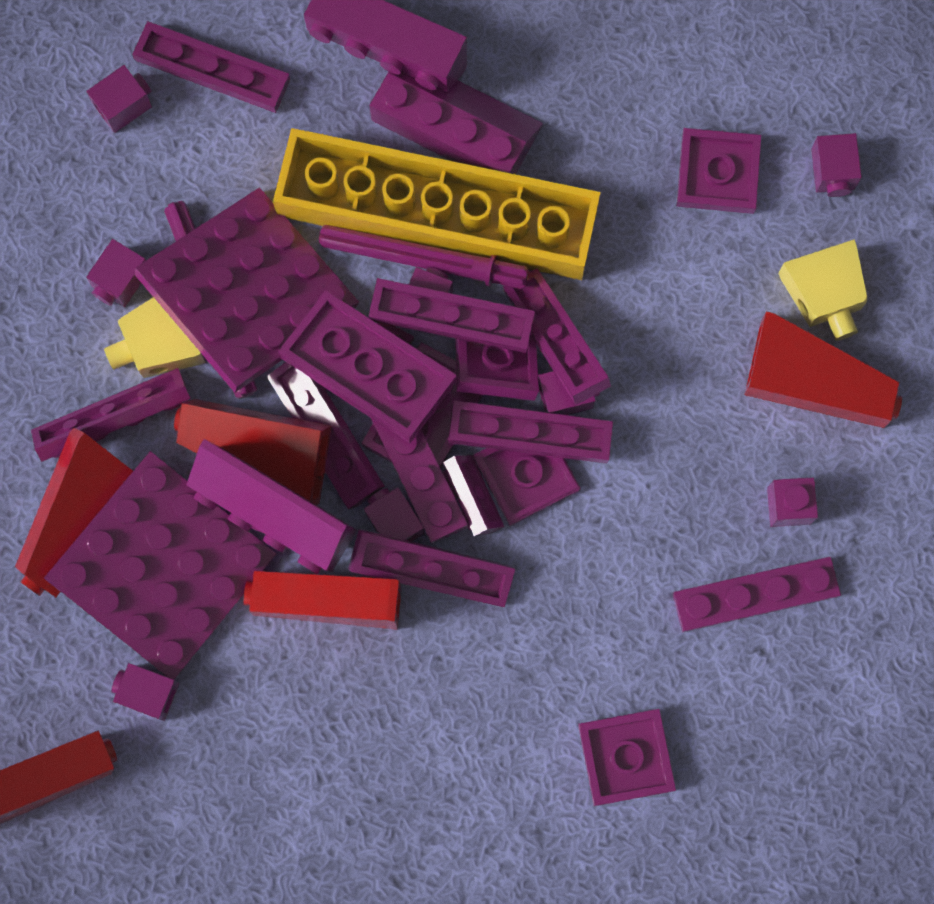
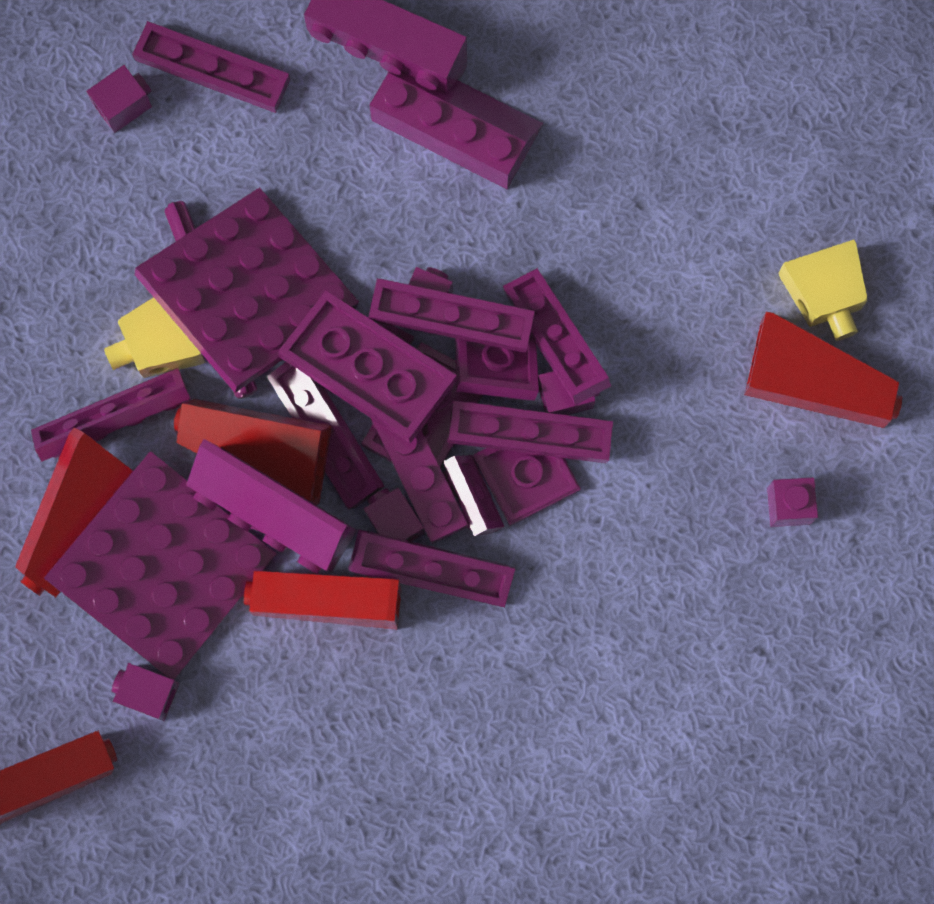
(114, 274): magenta brick -> none
(423, 256): magenta axle -> none
(436, 203): yellow brick -> none
(626, 757): magenta plate -> none
(718, 170): magenta plate -> none
(756, 594): magenta plate -> none
(836, 164): magenta brick -> none

